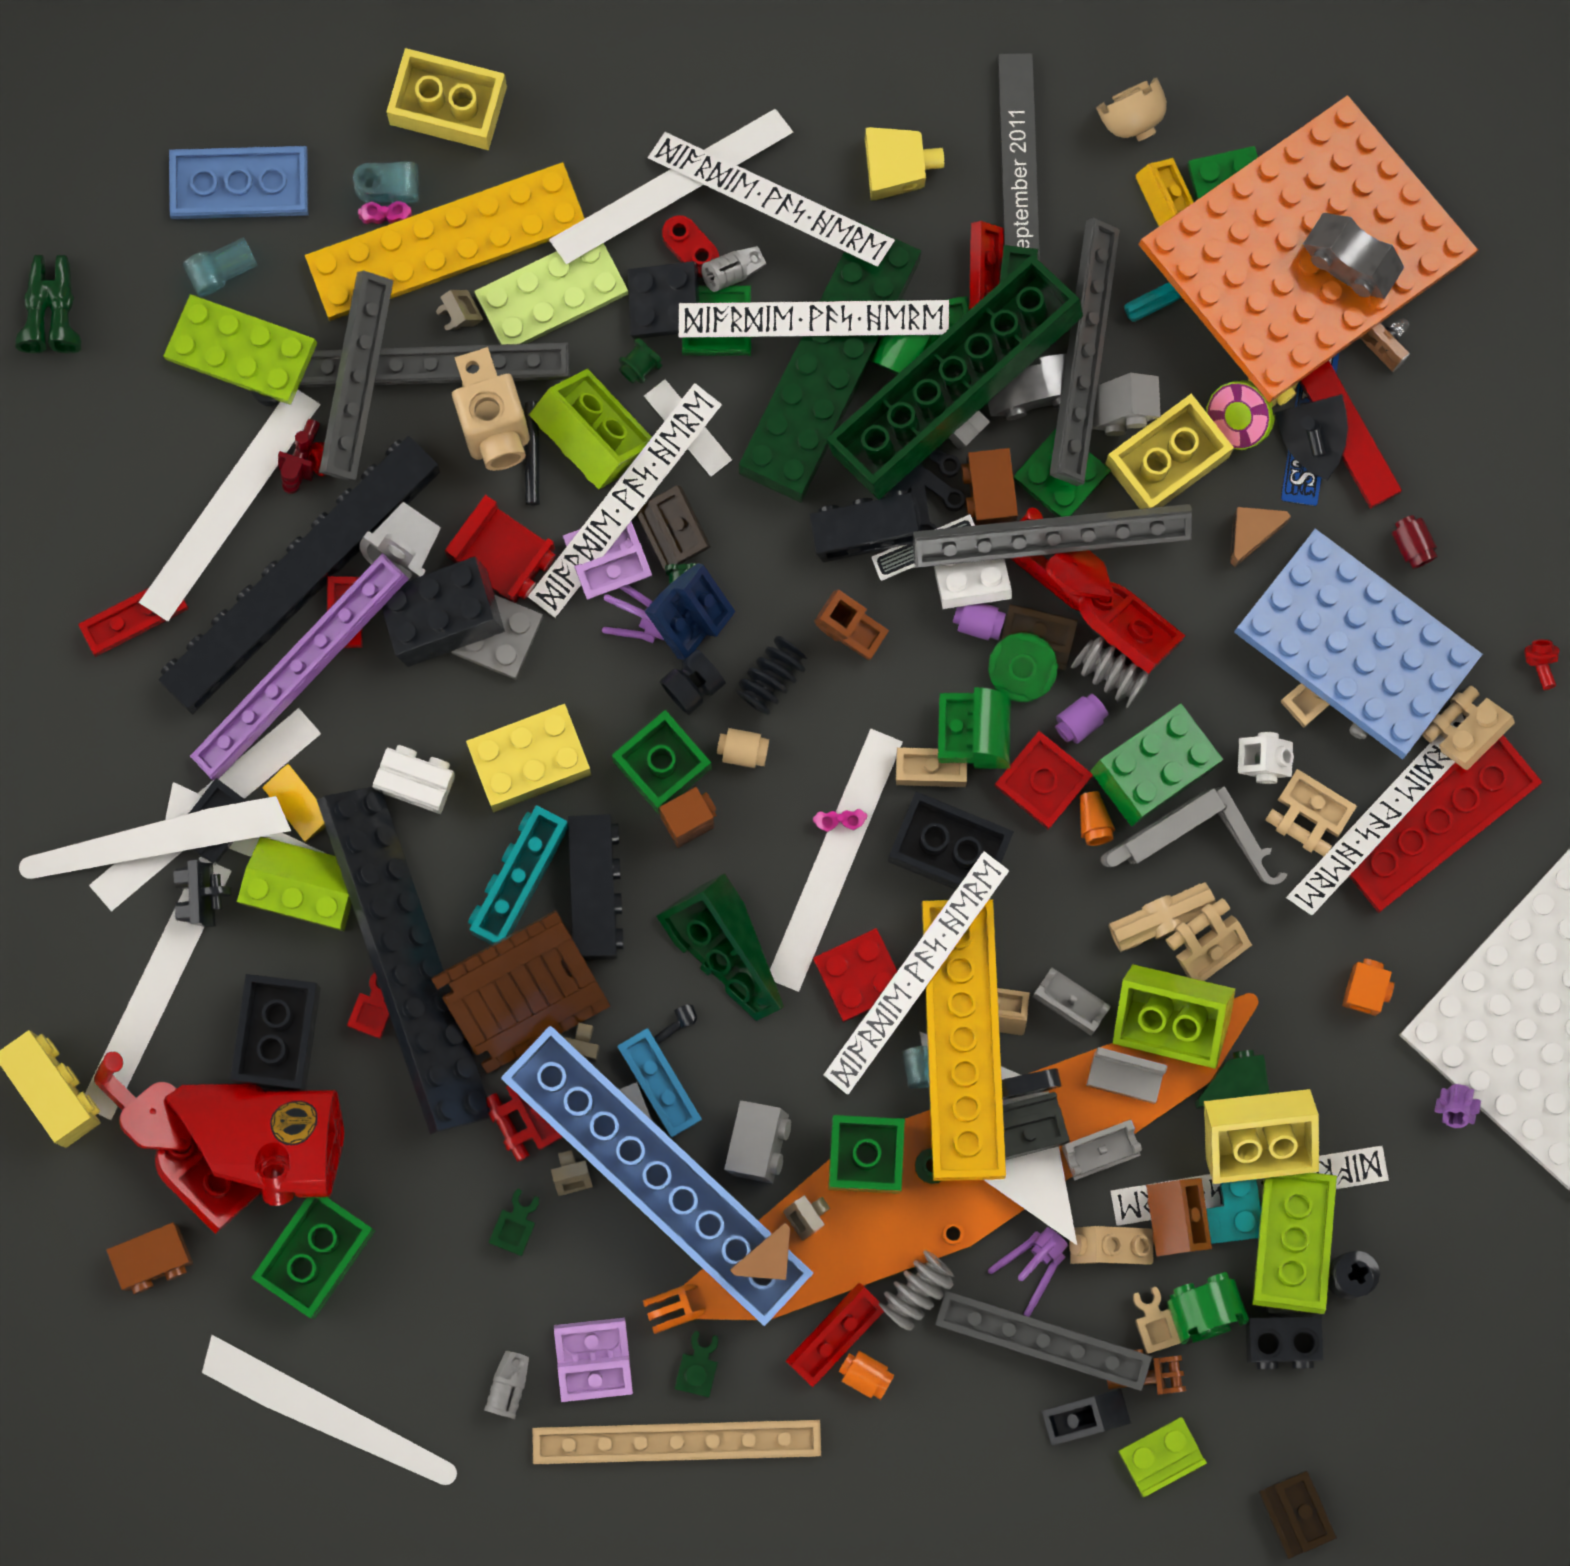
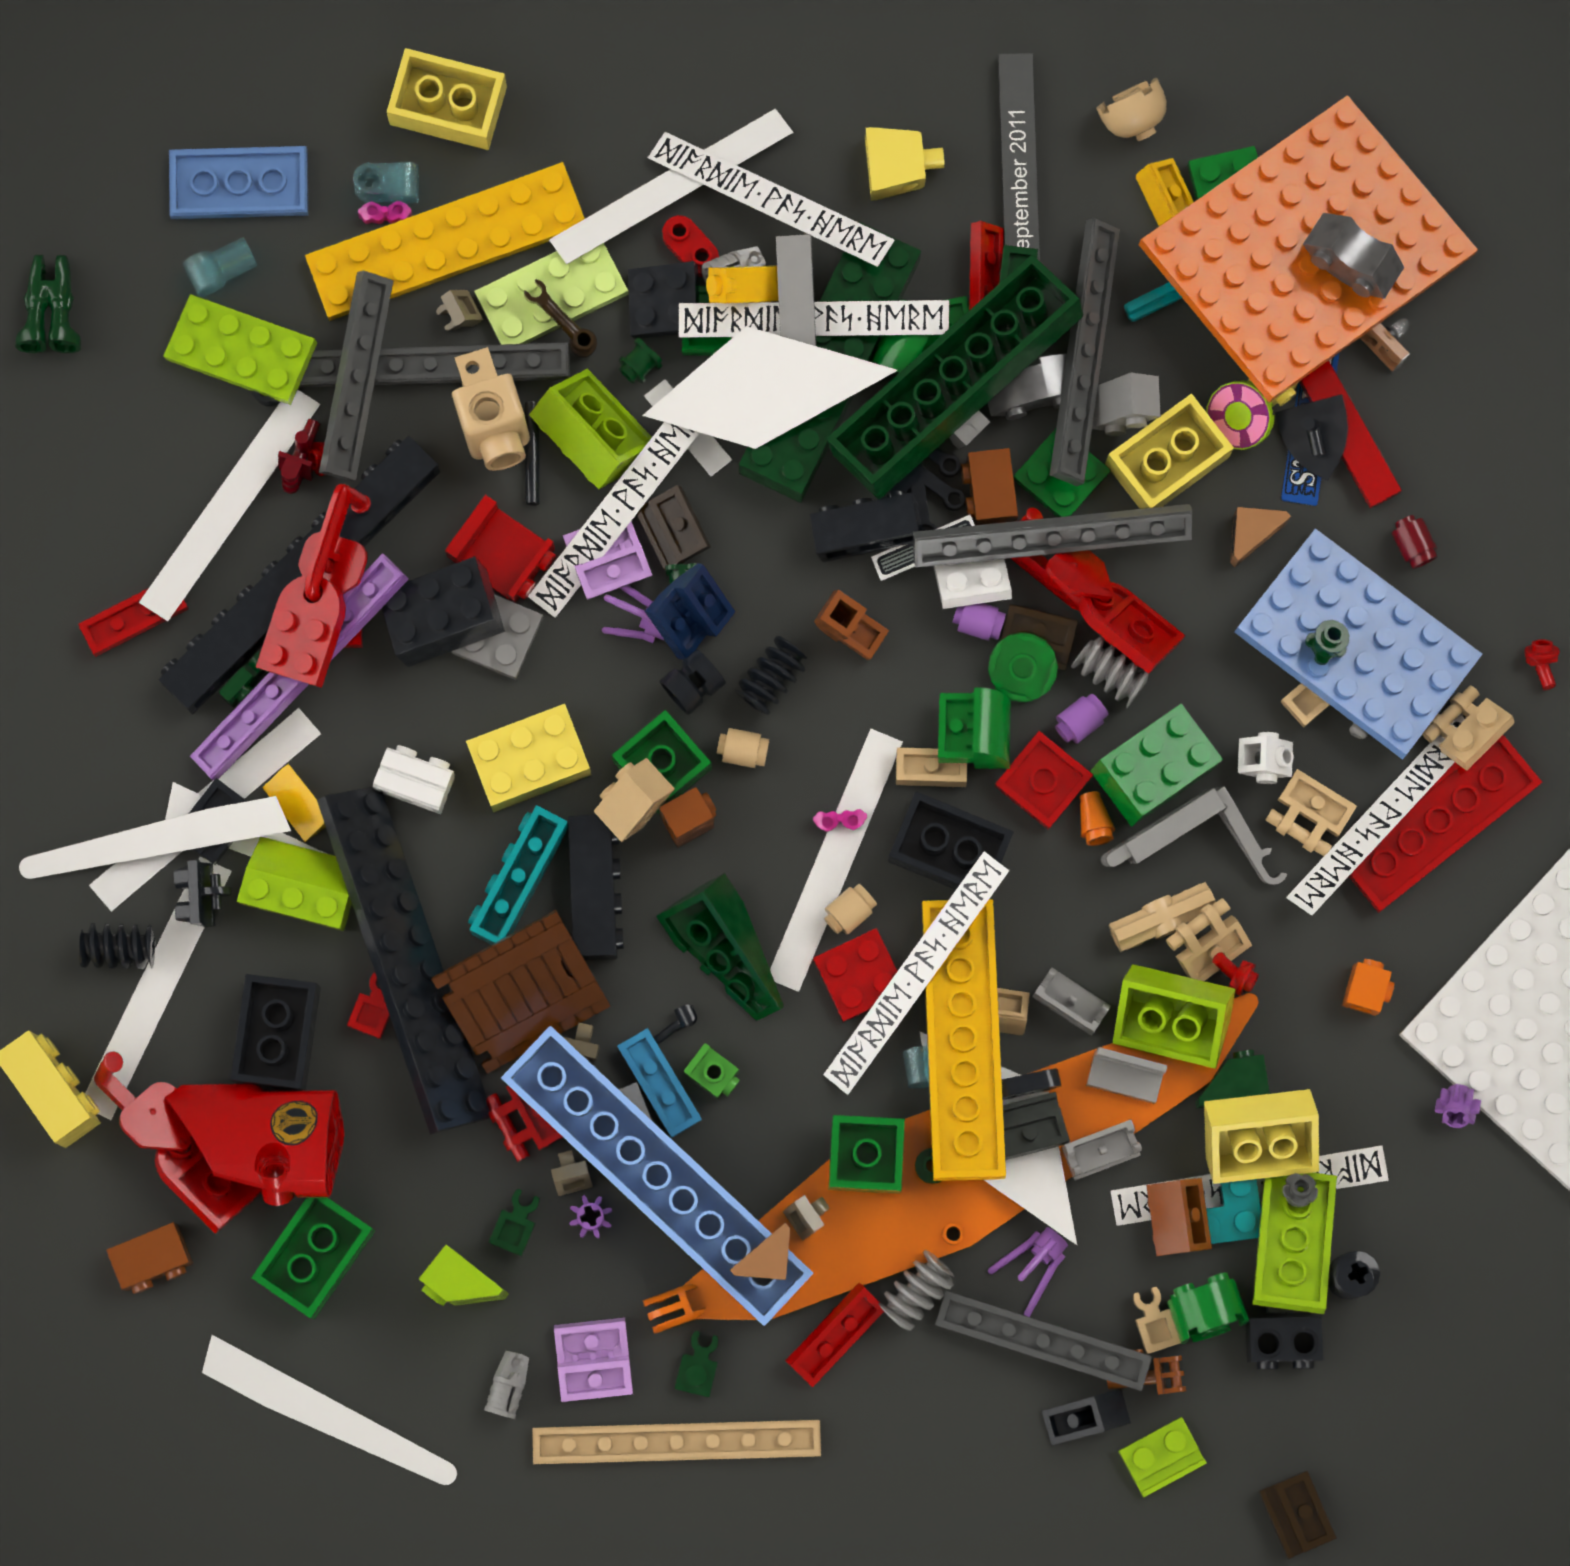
(117, 947): none -> black piece
(242, 682): none -> dark green plate
(305, 632): none -> plate
(404, 539): light grey container -> none
(457, 1281): none -> lime slope
(568, 326): none -> dark brown brick
(582, 1213): none -> medium lavender gear
(633, 798): none -> tan brick
(698, 1069): none -> bright green brick
(742, 284): none -> yellow brick
(757, 1142): light grey brick -> none
(763, 388): none -> white sticker
(796, 288): none -> light grey tile
(849, 909): none -> tan brick
(866, 1375): orange brick -> none
(1112, 1245): tan bracket -> none
(1241, 977): none -> red plate
(1297, 1198): none -> dark grey plate
(1328, 641): none -> dark green brick

